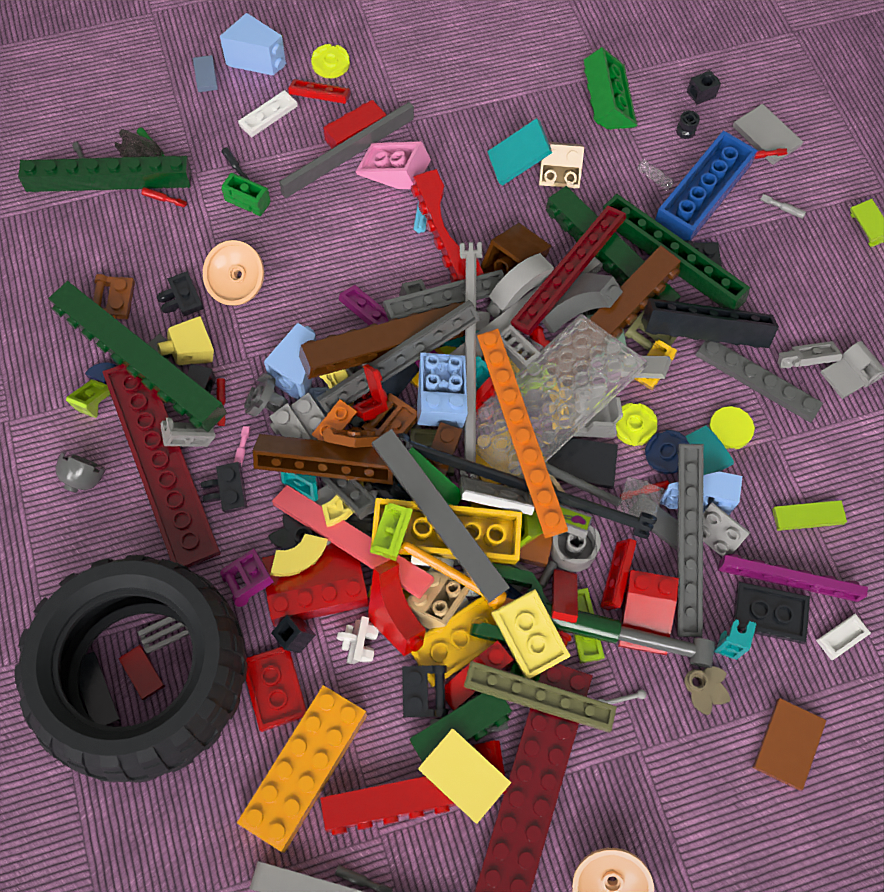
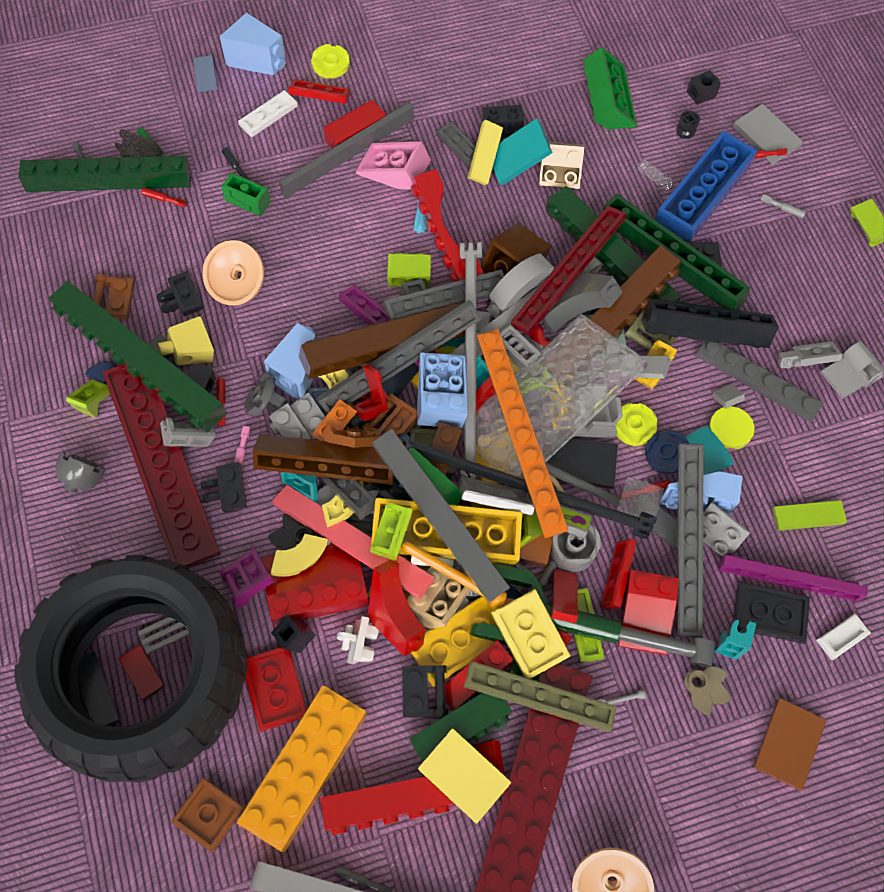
(207, 815): none -> dark orange plate
(408, 268): none -> lime brick
(457, 143): none -> dark grey tile
(485, 152): none -> light yellow tile
(508, 117): none -> black brick
(728, 396): none -> light grey tile

